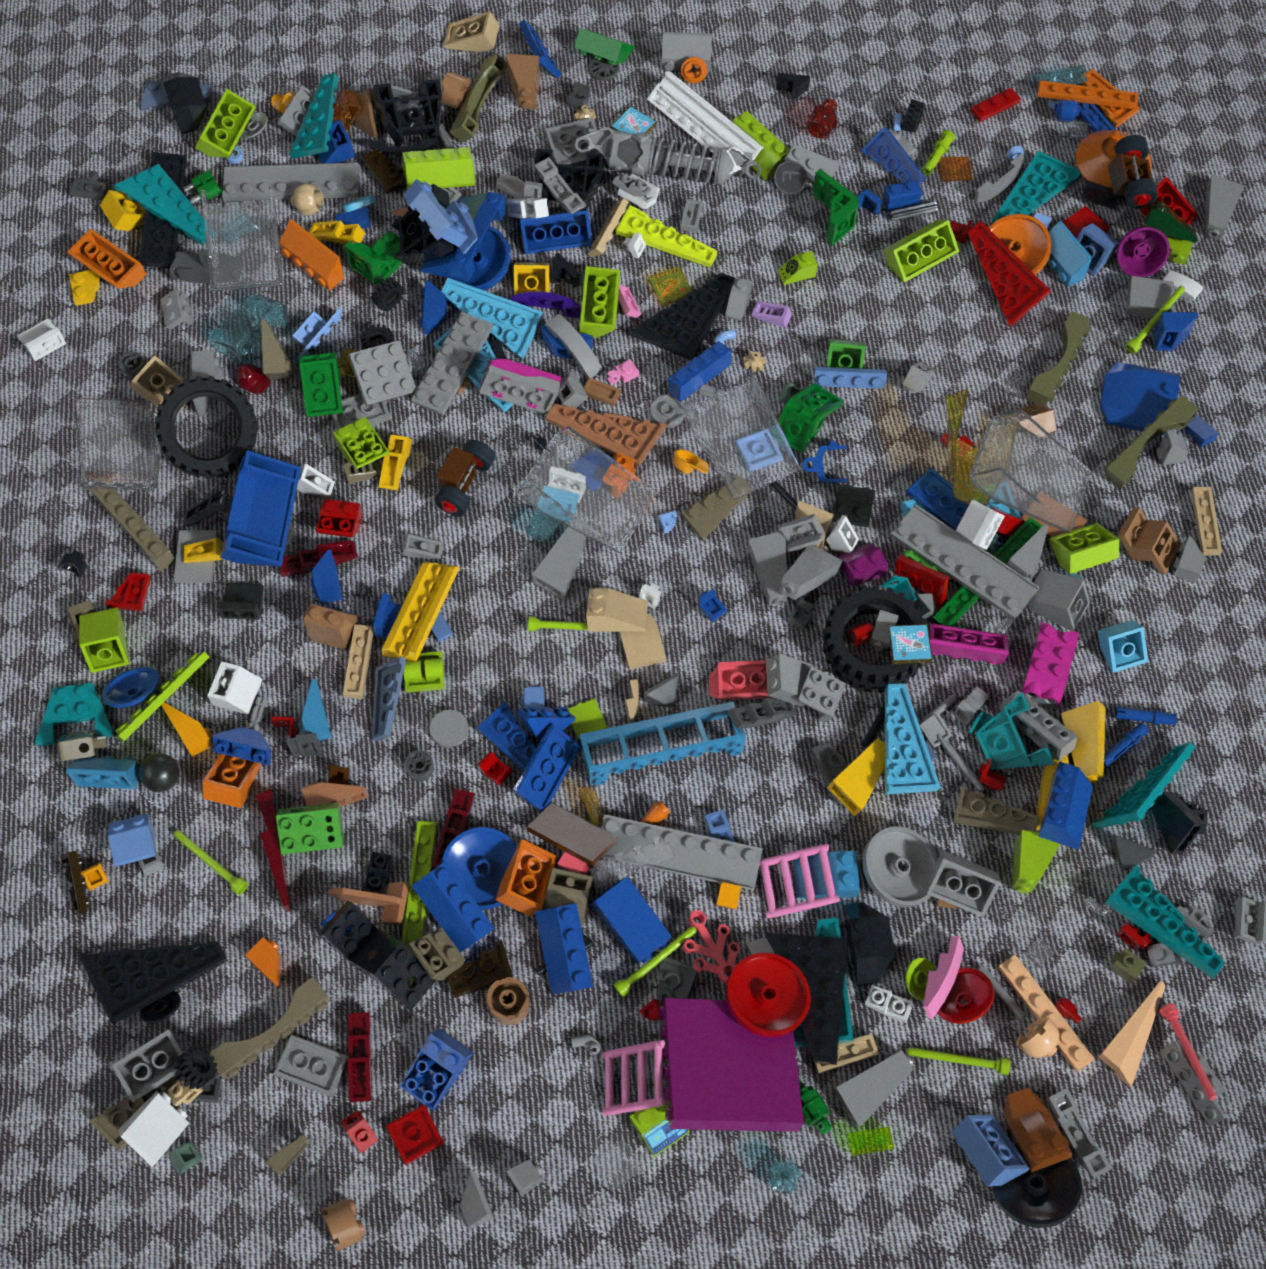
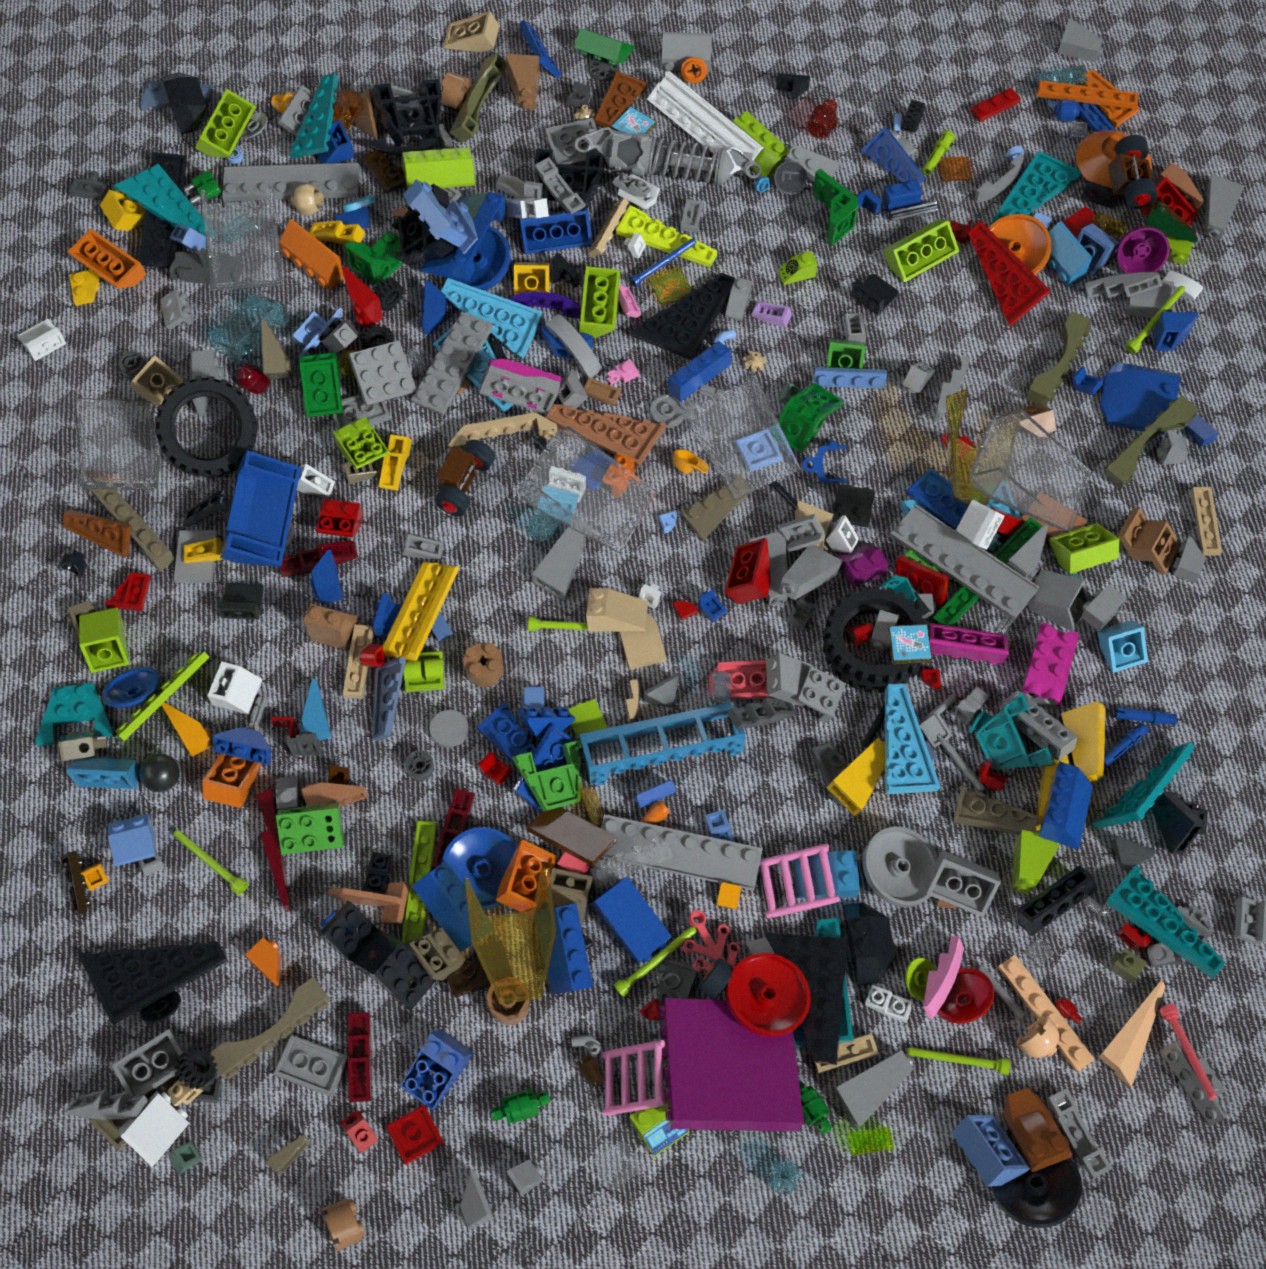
(101, 531): none -> dark orange wing
(106, 1106): none -> light grey slope
(188, 238): none -> medium blue slope
(288, 792): none -> light grey slope
(340, 337): none -> light grey slope
(363, 300): none -> red slope
(372, 655): none -> red plate
(483, 664): none -> medium nougat brick
(504, 426): none -> tan slope
(515, 945): none -> clear yellow windscreen
(520, 1106): none -> green piece
(556, 785): none -> bright green wing
(589, 1068): none -> dark brown cone
(619, 97): none -> dark orange wing
(637, 279): none -> blue bar
(655, 794): none -> slope
(685, 609): none -> red tile
(716, 979): none -> black wheel
(721, 687): none -> clear light blue bracket
(749, 572): none -> red slope
(762, 184): none -> dark azure plate
(855, 330): none -> light grey slope
(874, 293): none -> black bracket
(931, 677): none -> red tile
(950, 388): none -> light grey slope
(1055, 900): none -> black brick
(1080, 42): none -> light grey slope
(1086, 383): none -> blue bracket
(1103, 607): none -> light grey brick
(1110, 224): none -> clear yellow slope
(1124, 283): none -> light grey slope
(1183, 184): none -> nougat slope

